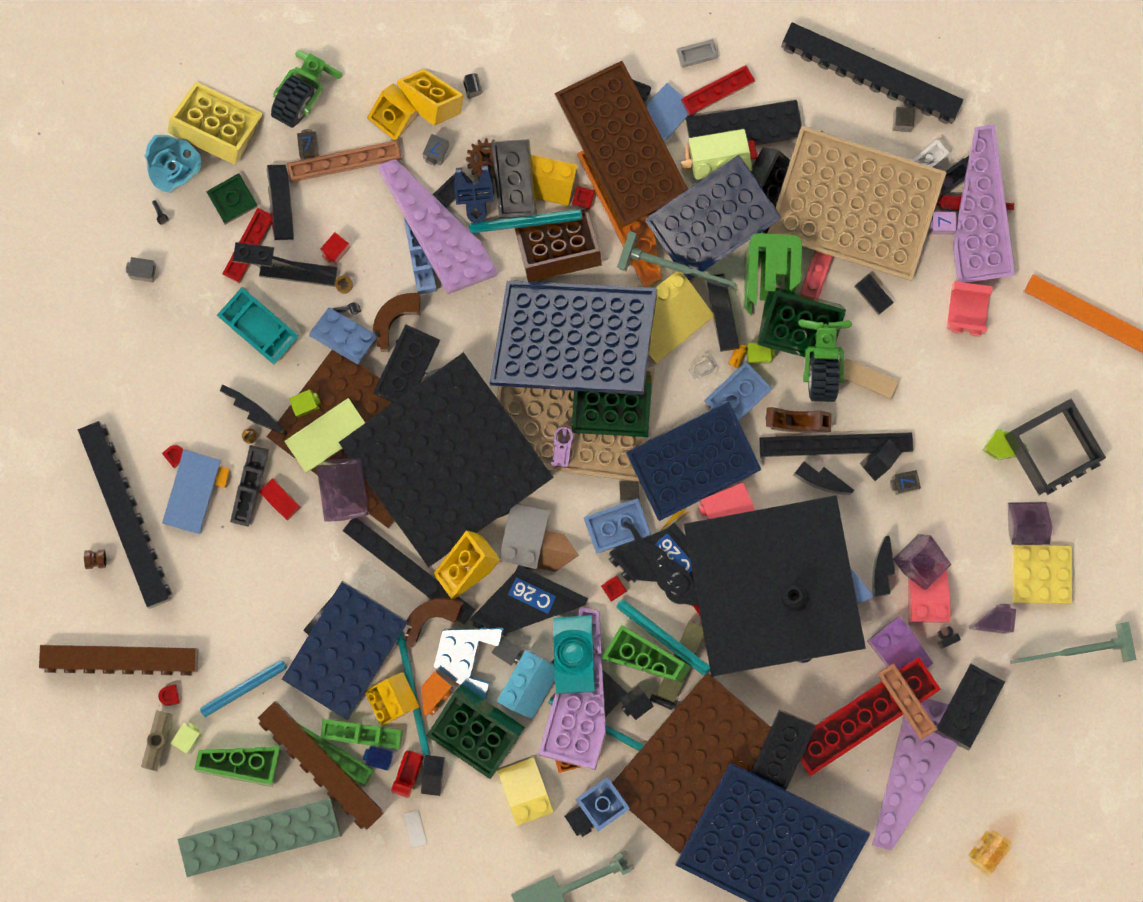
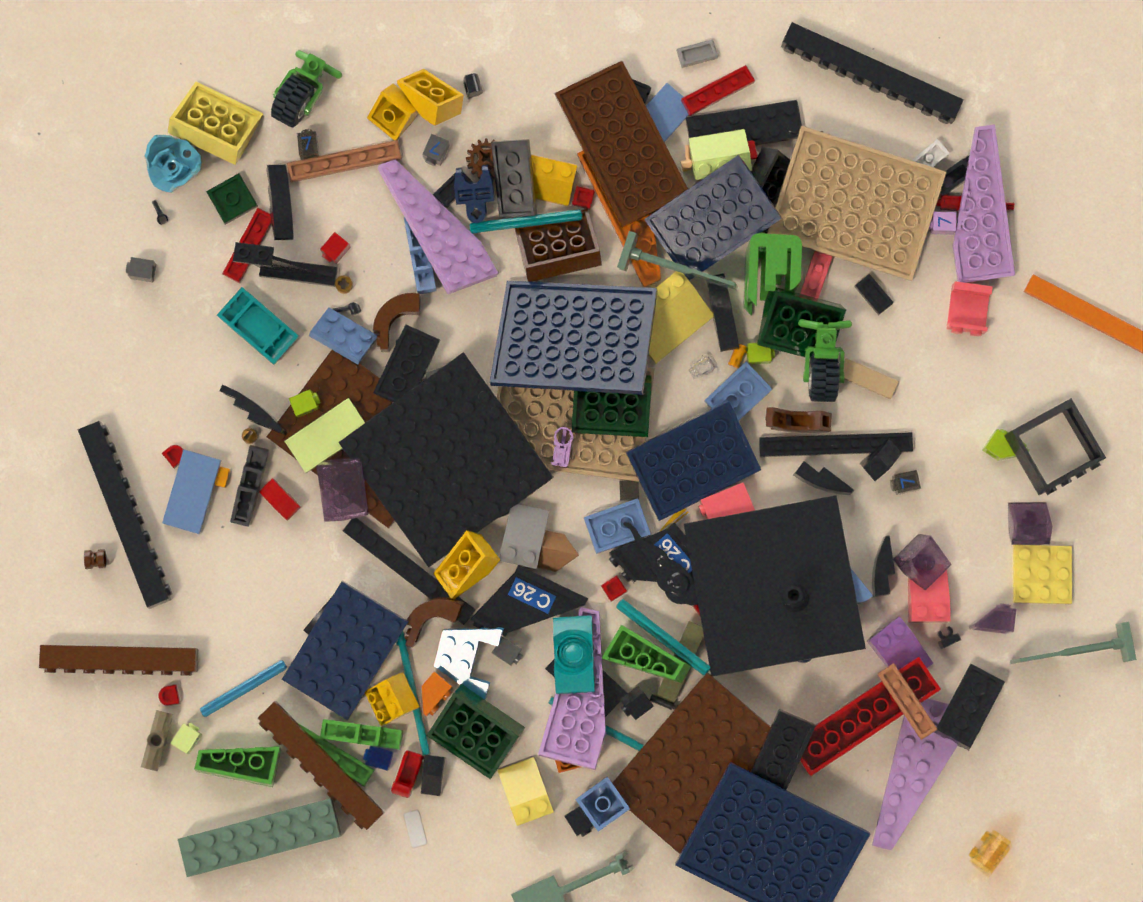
(528, 684): medium azure slope -> none
(903, 119): clear smoke brick -> none

